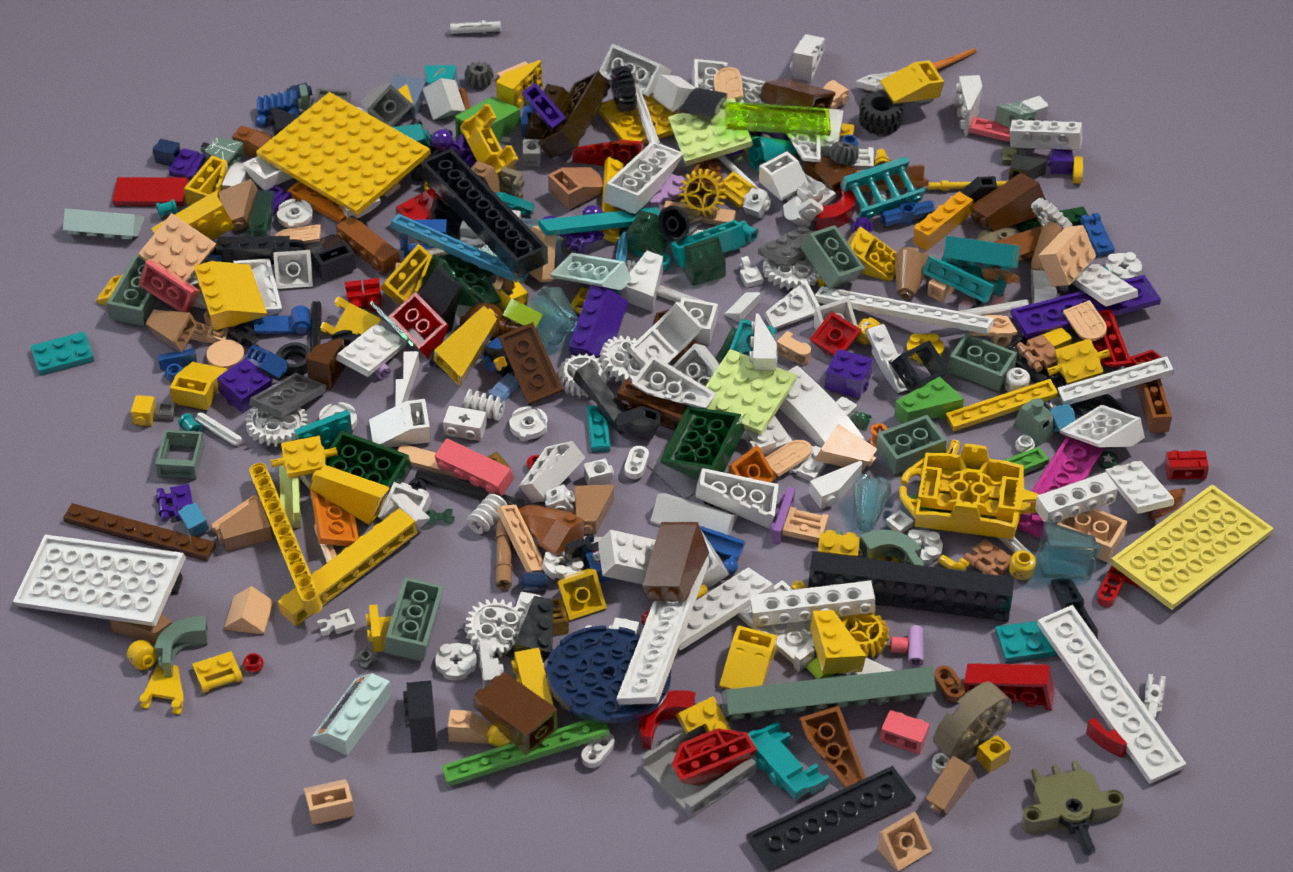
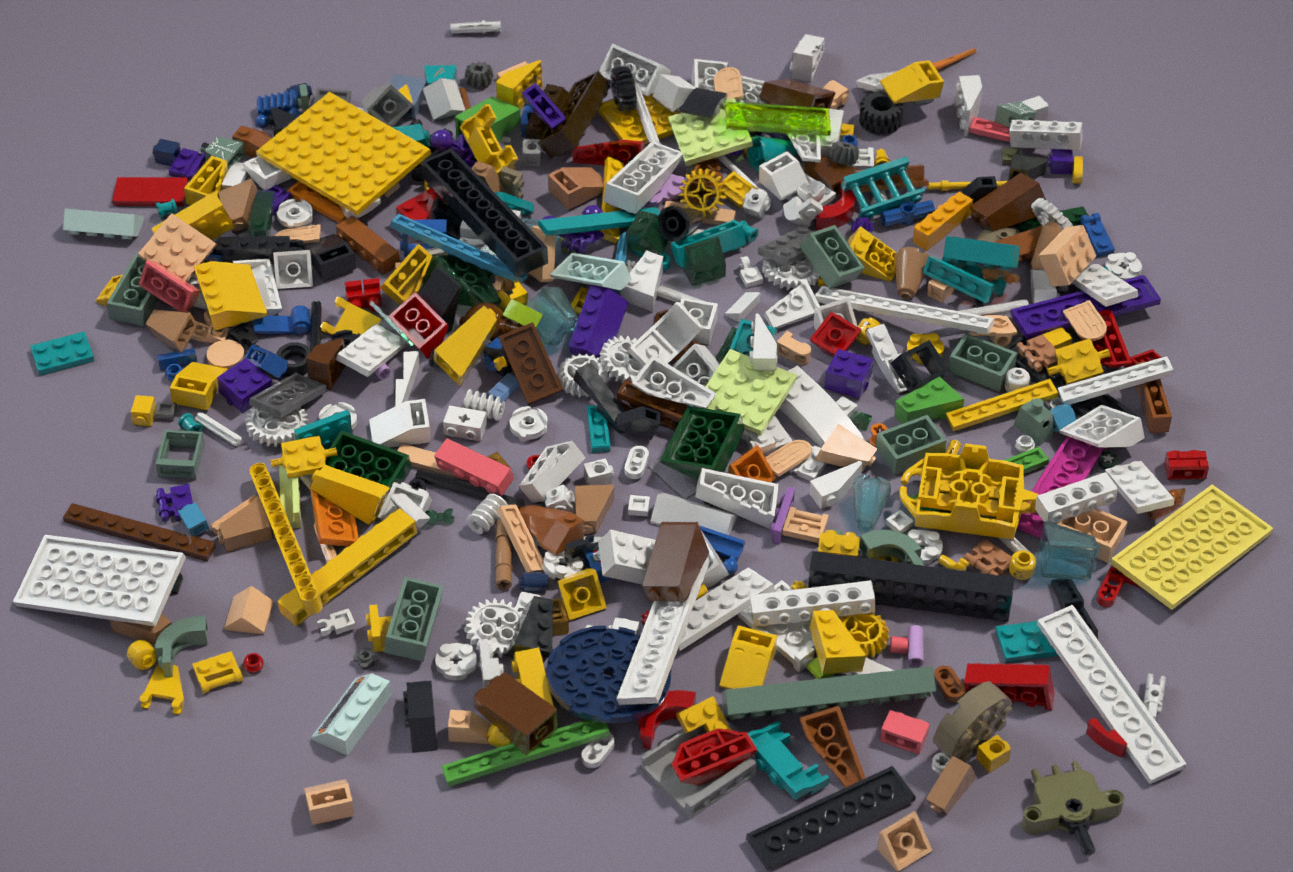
(638, 505): none -> white plate

